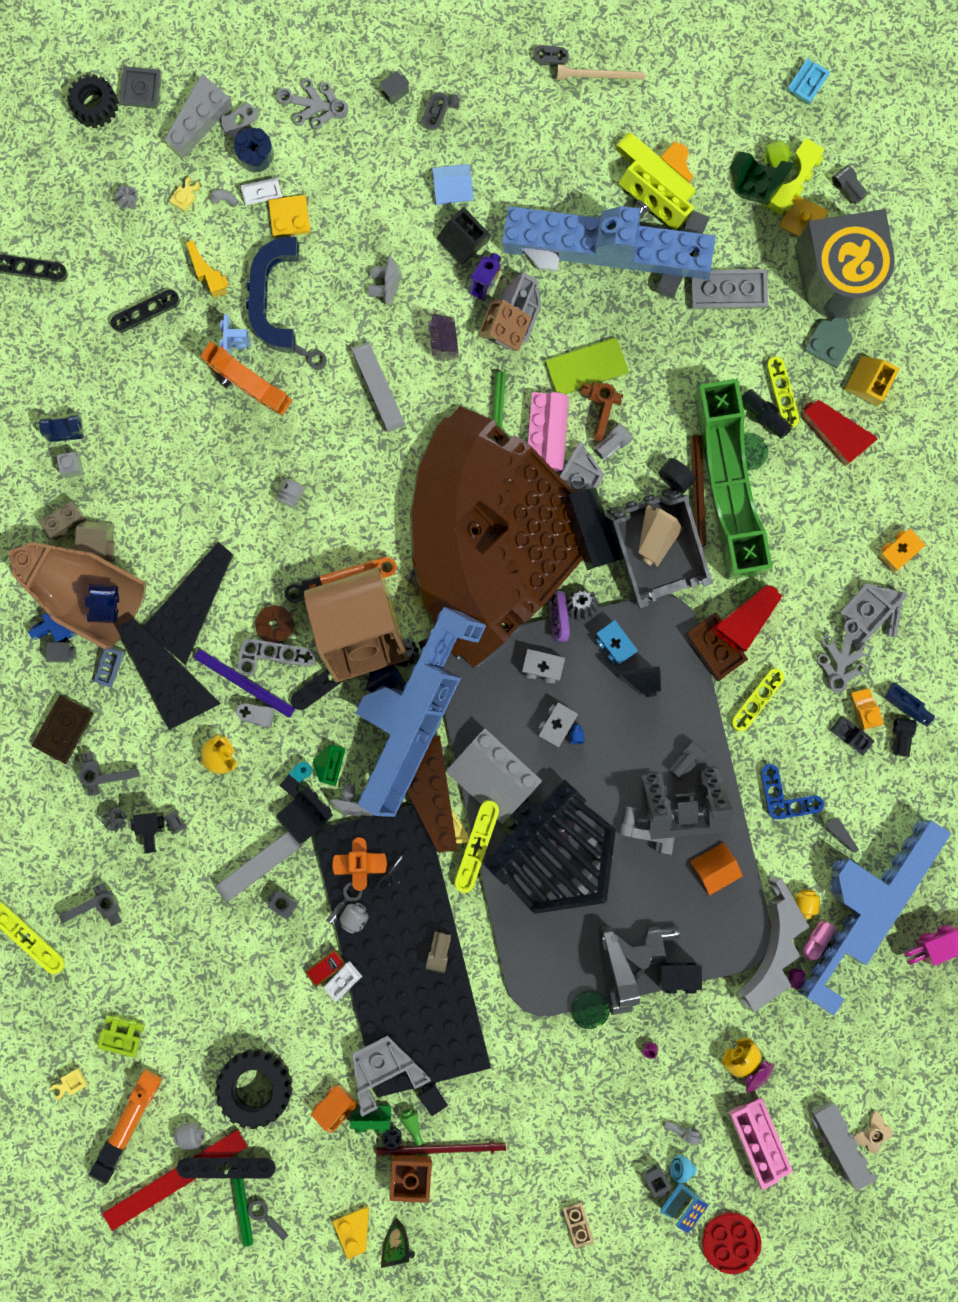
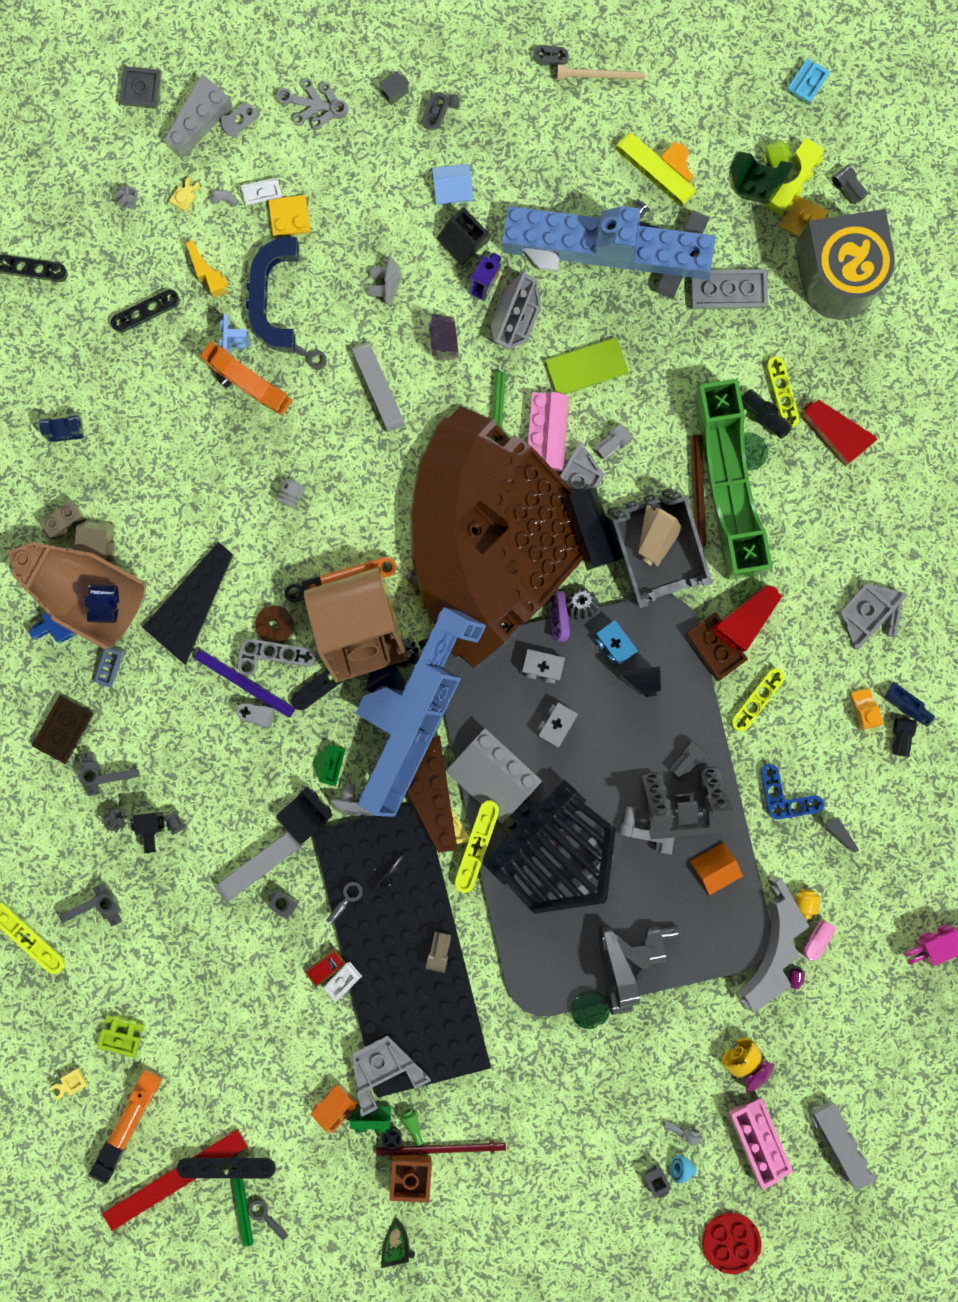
(60, 652): dark grey brick -> none
(70, 464): light grey brick -> none
(92, 86): black tyre -> none
(168, 681): black wing -> none
(189, 1136): light grey head -> none
(217, 755): yellow cylinder -> none
(235, 1107): black tyre -> none
(253, 139): dark blue brick -> none
(300, 772): leg -> none
(353, 1231): yellow wing -> none
(354, 917): light grey head -> none
(359, 863): orange piece -> none
(433, 1098): black brick -> none
(505, 324): medium nougat bracket -> none
(576, 735): blue hose -> none
(578, 1225): tan slope -> none
(593, 394): dark orange piece -> none
(650, 1050): magenta hinge -> none
(656, 195): neon yellow brick -> none
(677, 475): black tyre -> none
(680, 976): black brick -> none
(693, 1212): dark azure piece -> none
(830, 341): sand green plate -> none
(843, 659): light grey plant -> none
(851, 735): black slope -> none
(872, 379): yellow slope -> none
(873, 906): medium blue piece -> none
(875, 1133): tan animal -> none
(911, 546): light orange brick -> none

